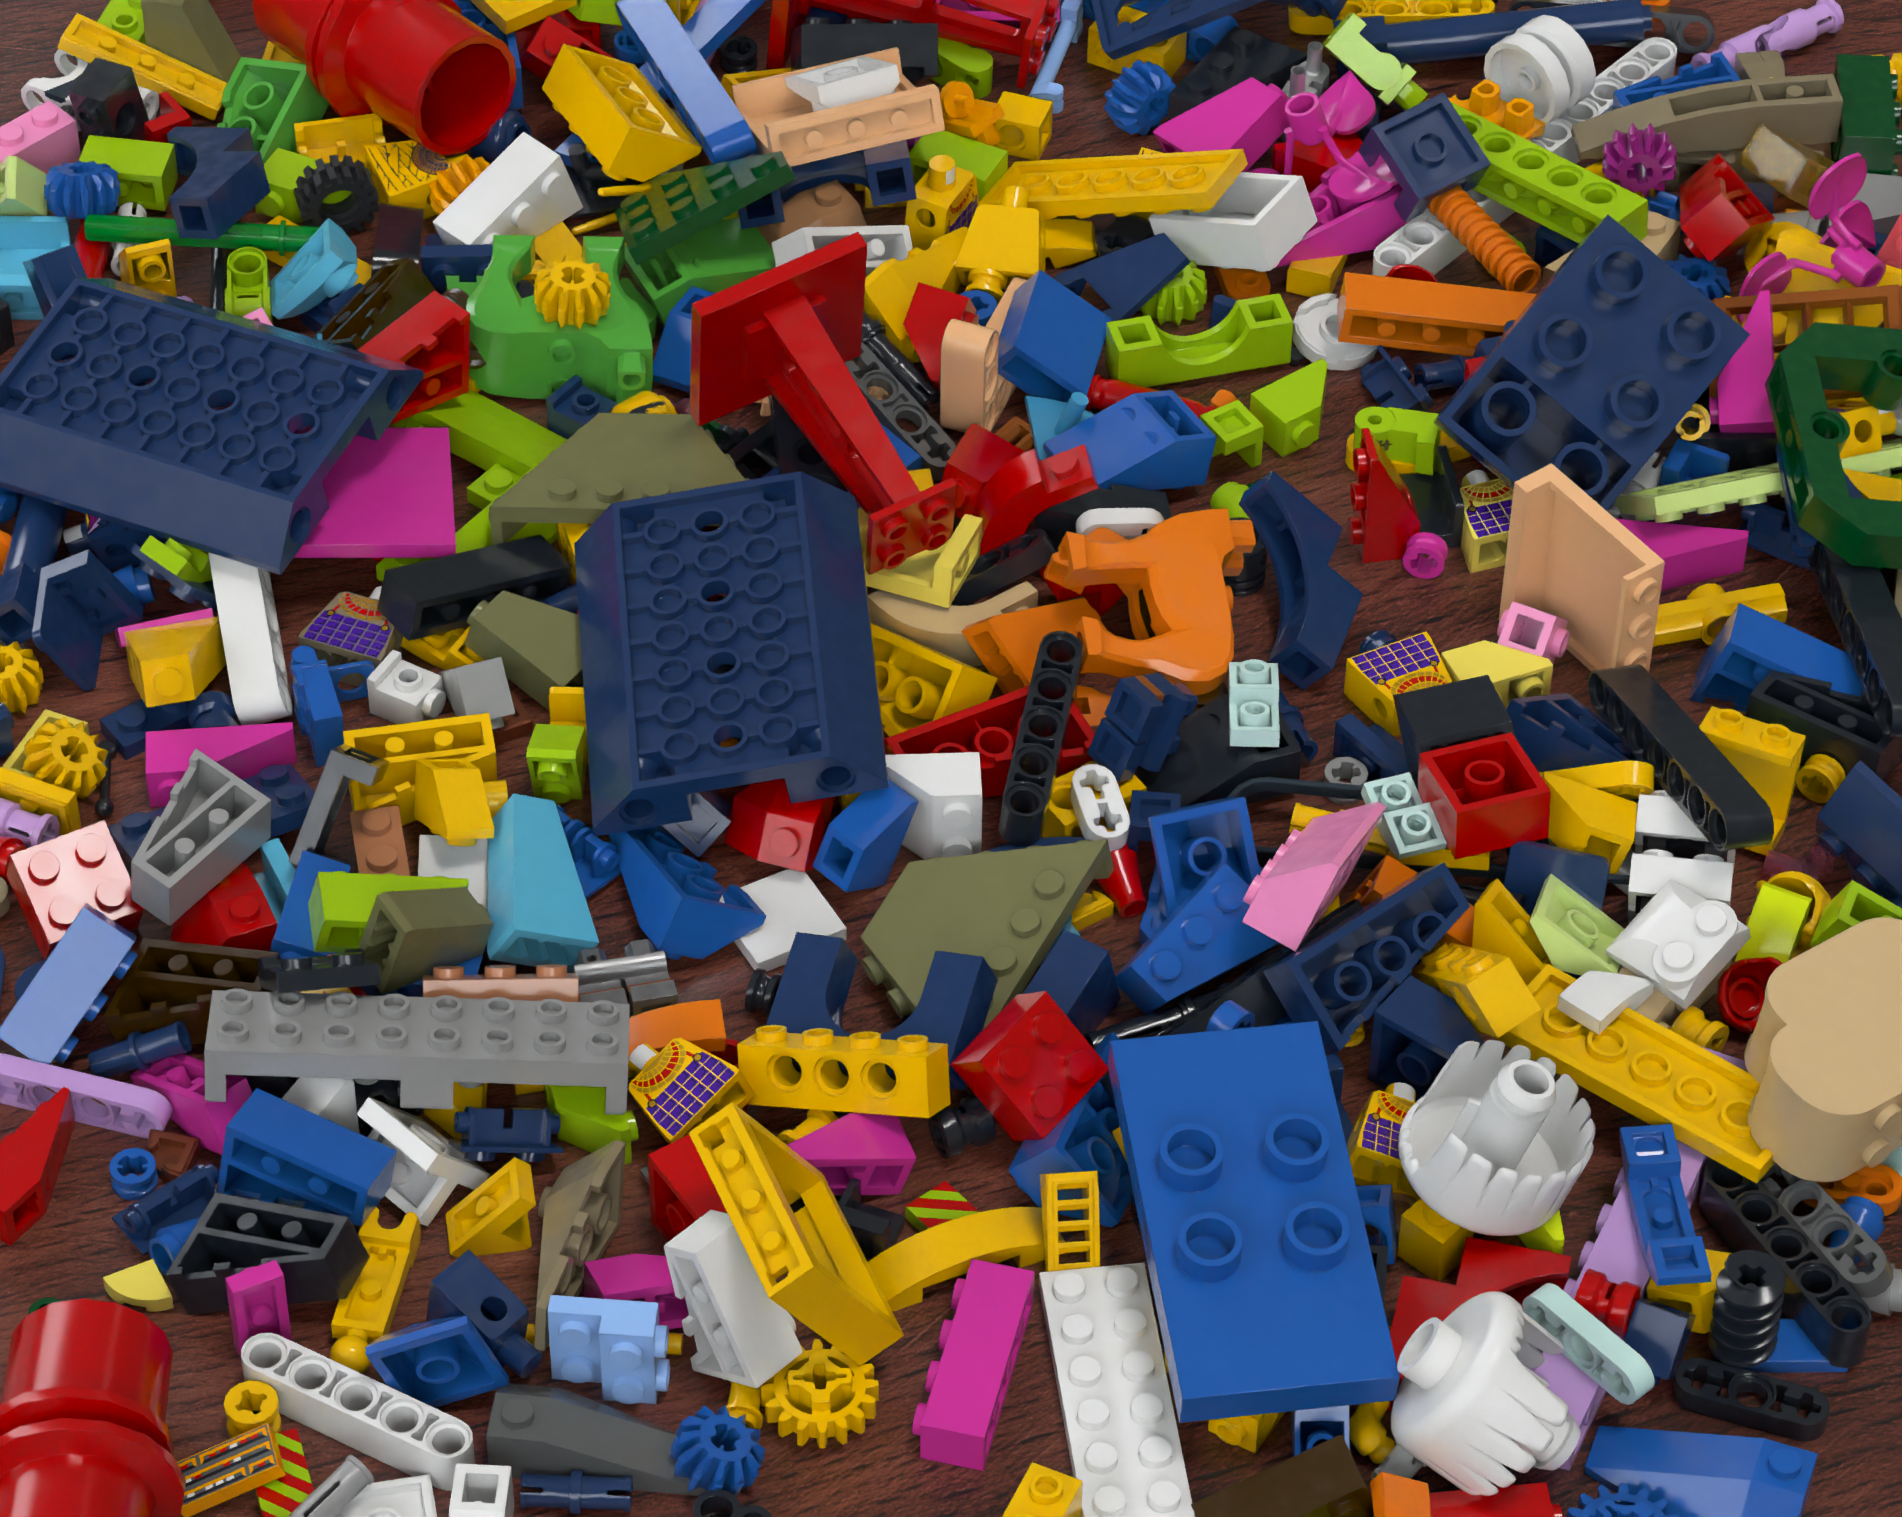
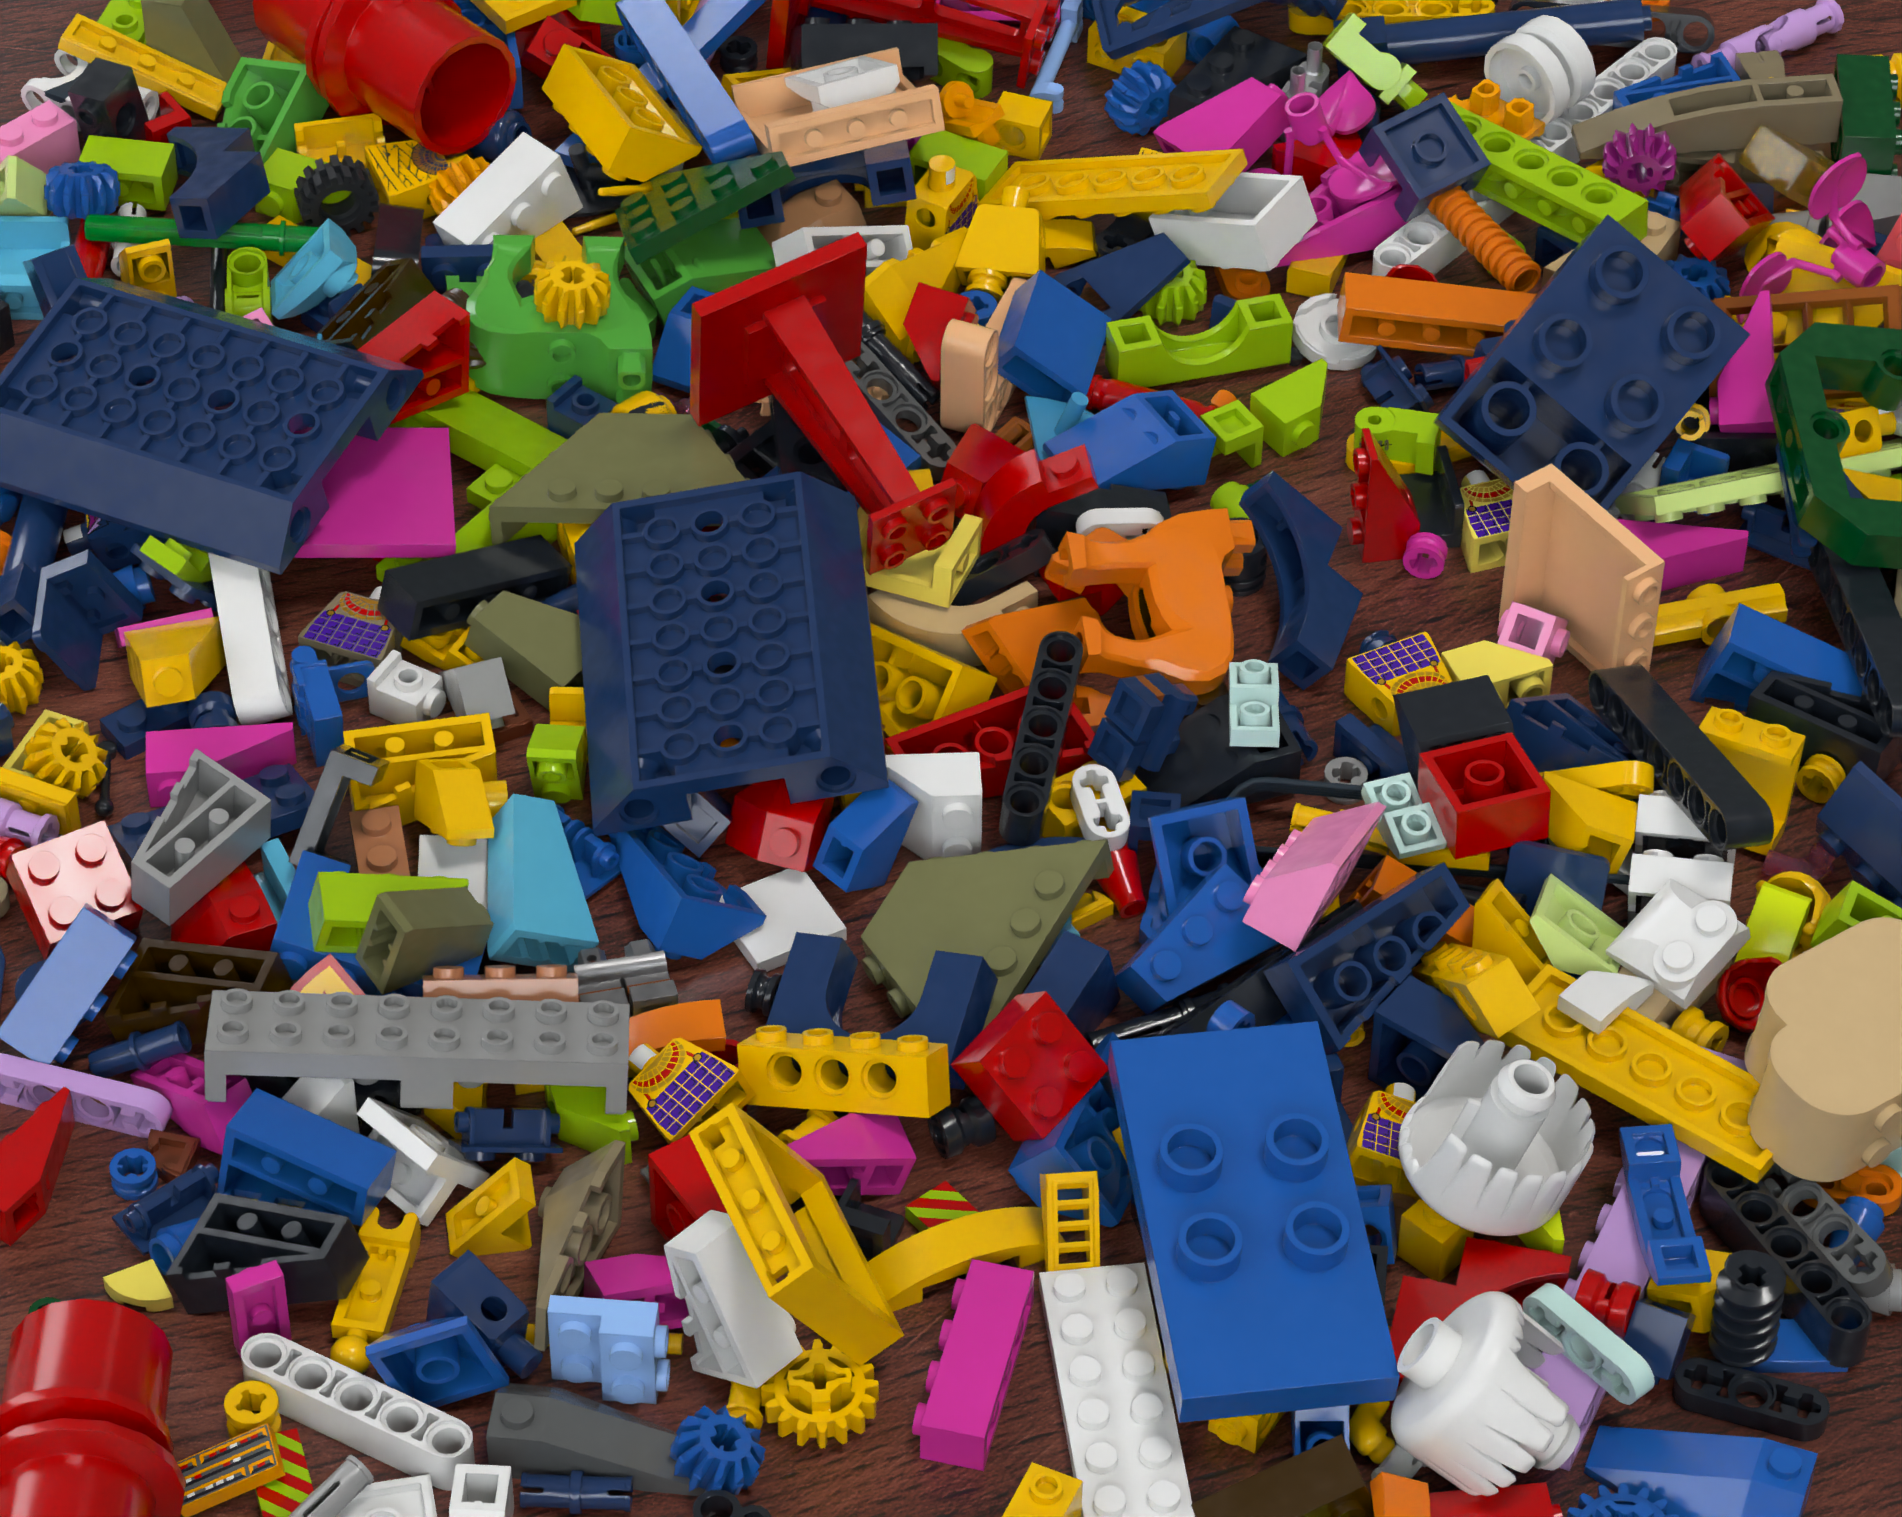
(317, 973): black plate -> none

